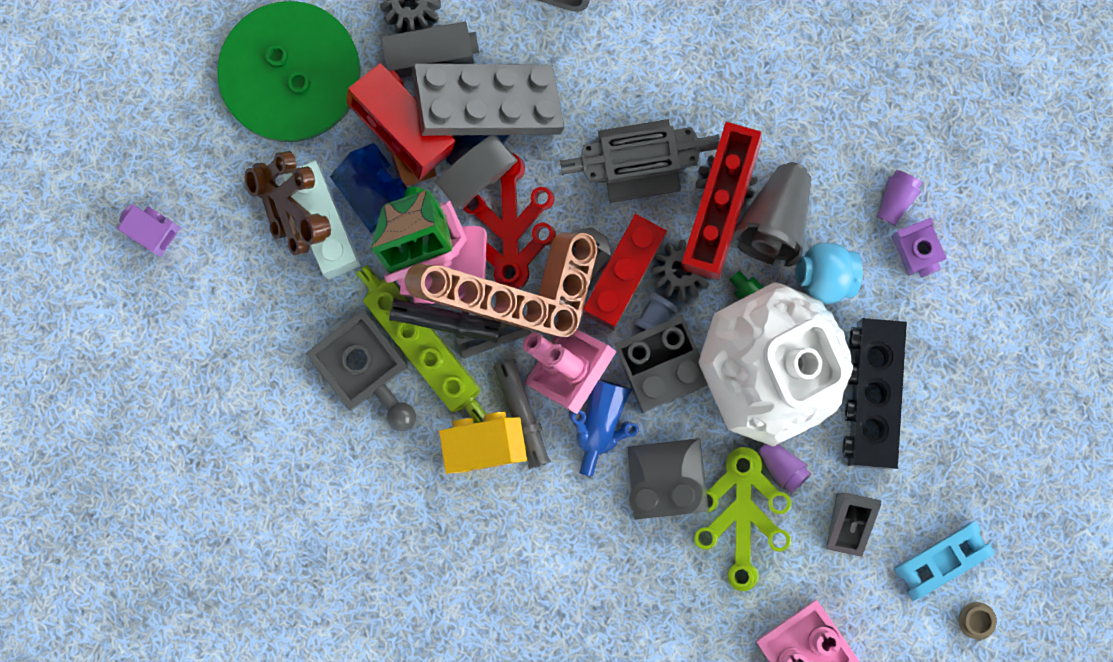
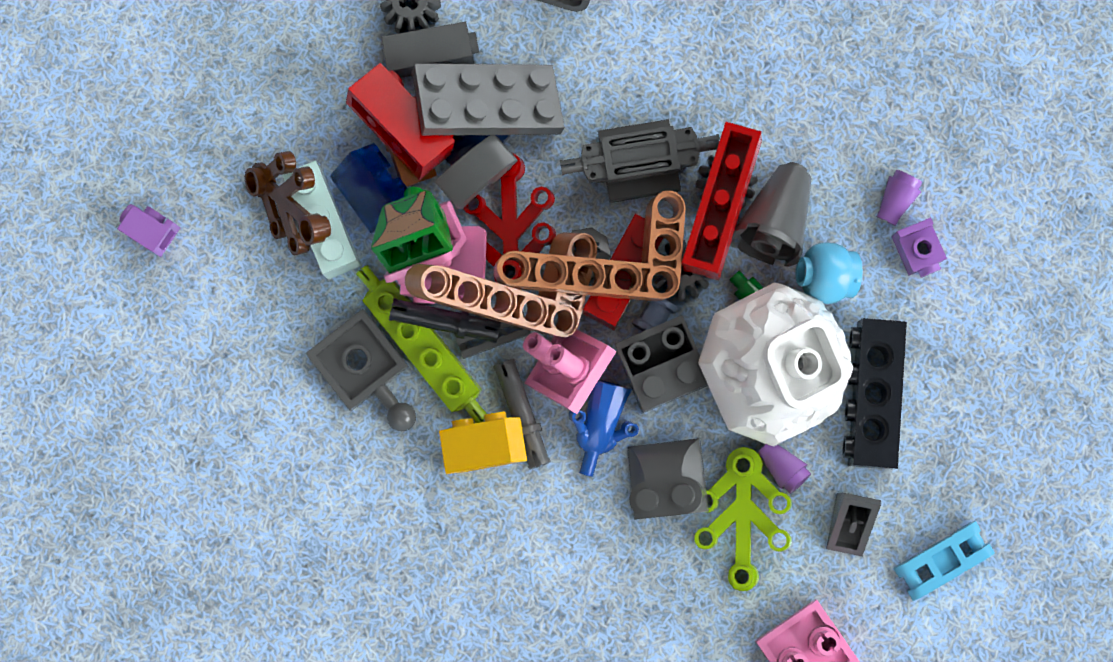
(288, 71): green plate -> none
(605, 270): none -> nougat beam
(977, 620): dark tan plate -> none

